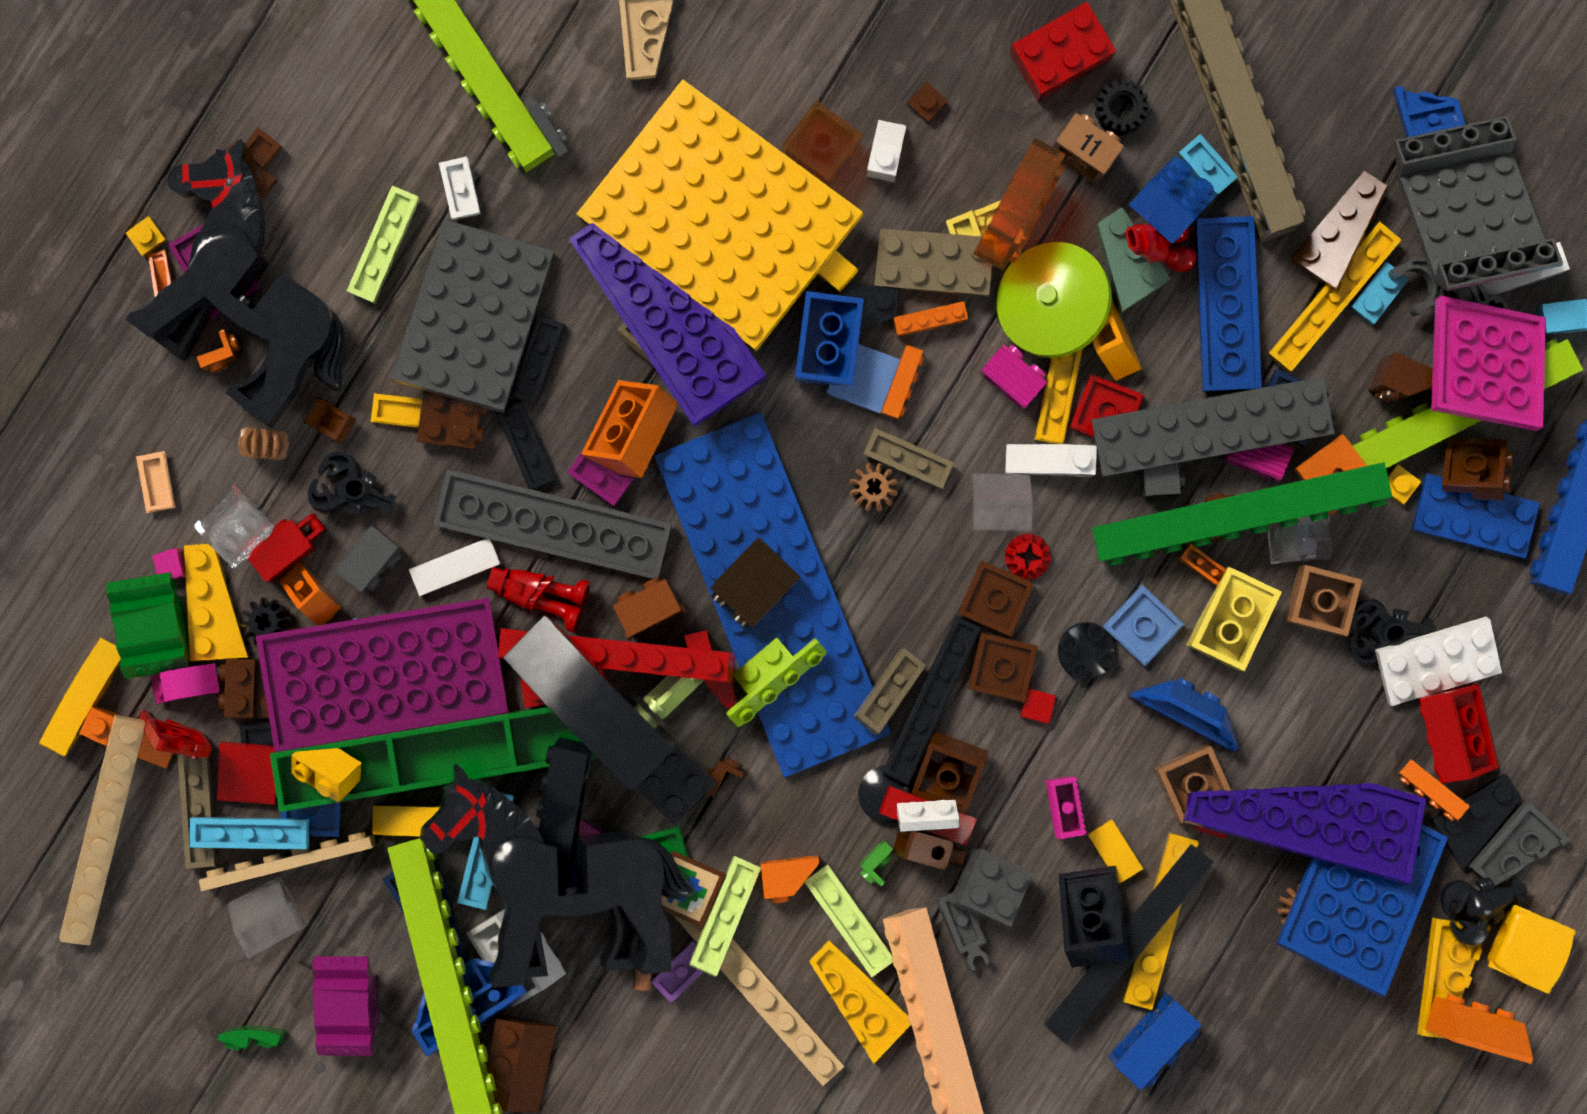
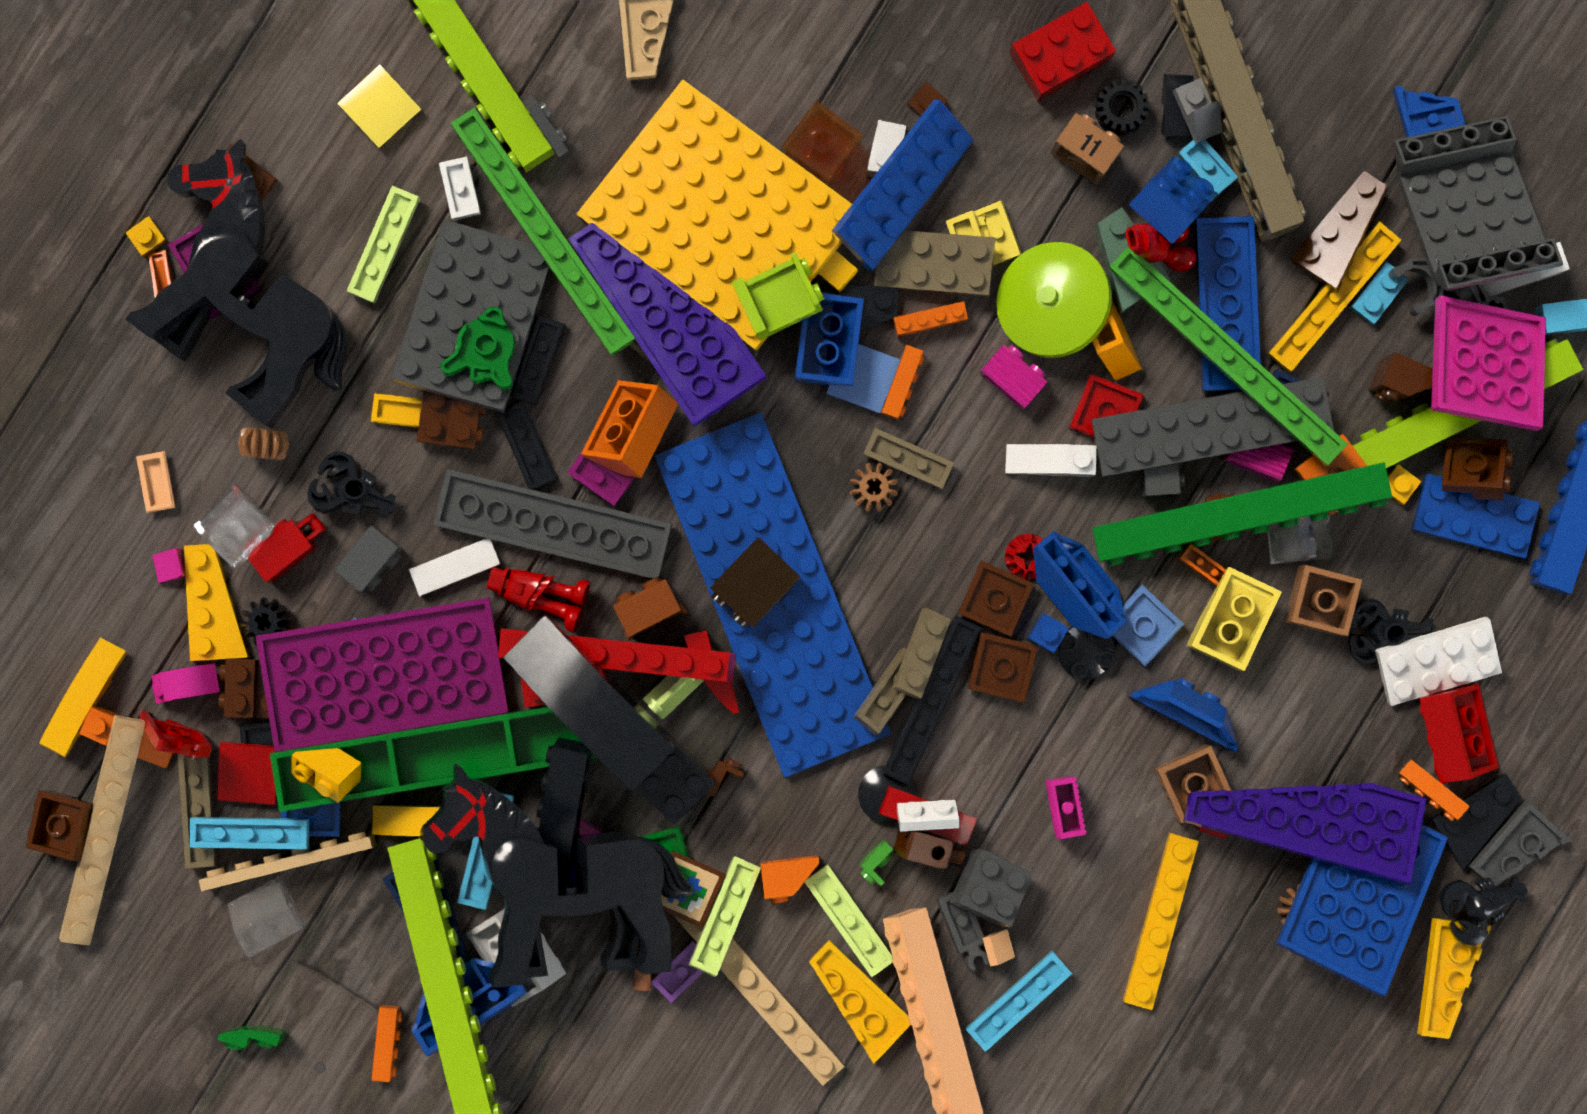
(59, 825): none -> reddish brown plate
(148, 625): green slope -> none
(218, 359): orange bracket -> none
(262, 148): reddish brown plate -> none
(309, 595): orange slope -> none
(329, 420): reddish brown bracket -> none
(345, 1005): magenta slope -> none
(379, 106): none -> light yellow slope
(385, 1044): none -> orange piece
(484, 349): none -> green tile
(520, 1062): reddish brown slope -> none
(543, 232): none -> bright green plate
(770, 674): lime bracket -> none
(779, 297): none -> lime panel
(903, 185): none -> blue plate
(921, 653): none -> dark tan plate
(950, 771): reddish brown slope -> none
(998, 947): none -> light nougat tile
(1001, 503): clear slope -> none
(1018, 1001): none -> medium azure plate
(1021, 205): clear orange brick -> none
(1038, 706): red tile -> none
(1047, 633): none -> blue brick
(1057, 398): yellow tile -> none
(1078, 586): none -> blue wedge
(1093, 917): black slope -> none
(1115, 850): yellow tile -> none
(1140, 931): black tile -> none
(1154, 1042): blue brick -> none
(1173, 121): none -> black slope
(1198, 110): none -> light grey slope
(1228, 356): none -> bright green plate
(1479, 1027): orange slope -> none
(1531, 948): yellow piece -> none

